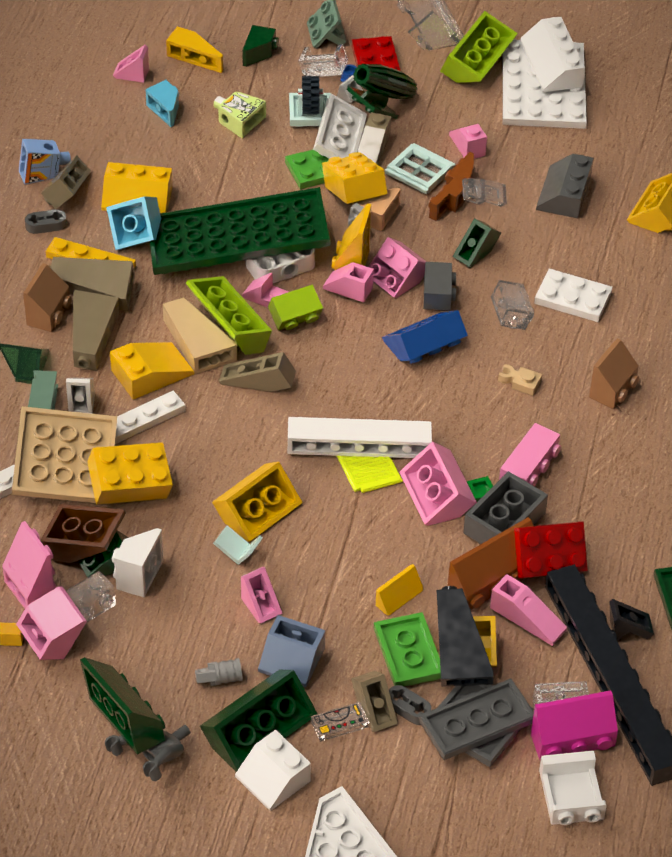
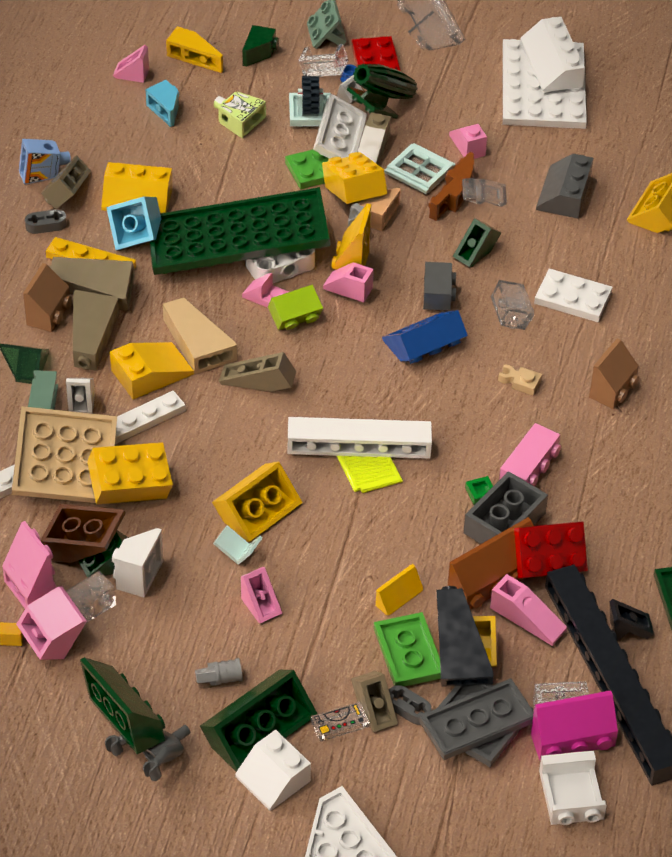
(231, 313): lime slope -> none
(292, 647): sand blue slope -> none
(397, 268): bright pink slope -> none
(437, 485): bright pink slope -> none
(478, 50): lime slope -> none

